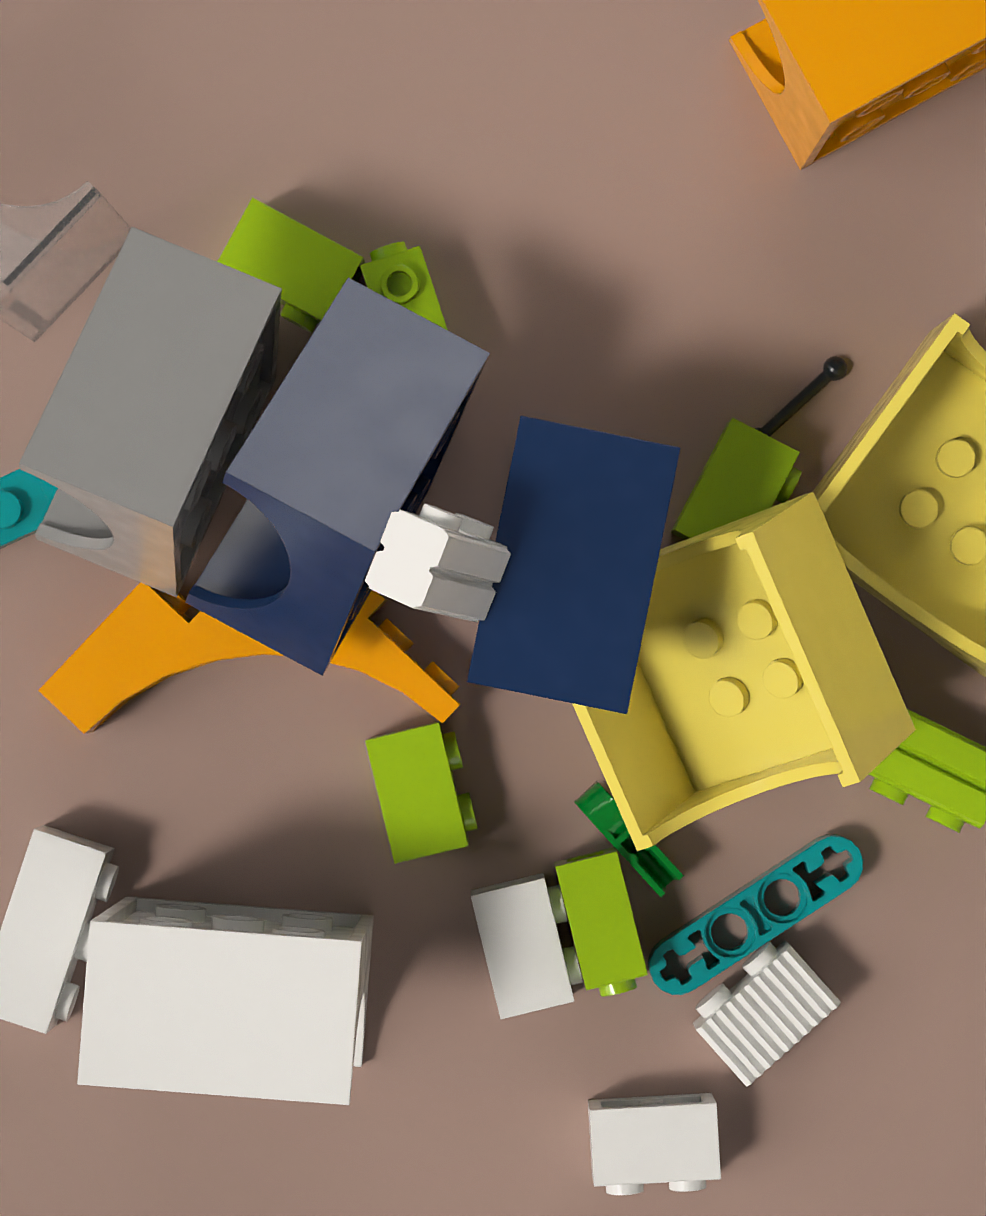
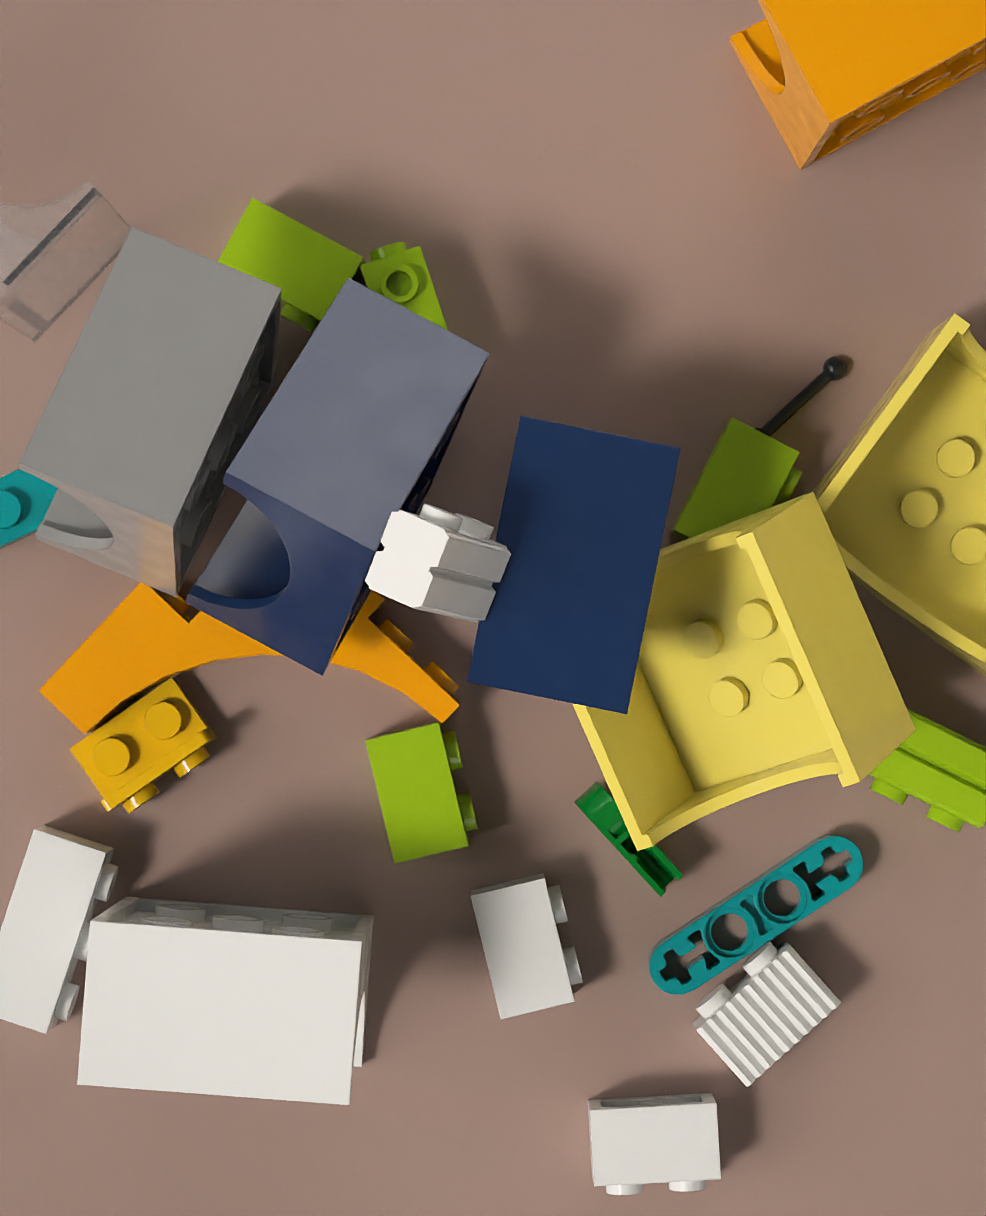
(144, 744): none -> yellow bracket
(601, 921): lime brick -> none

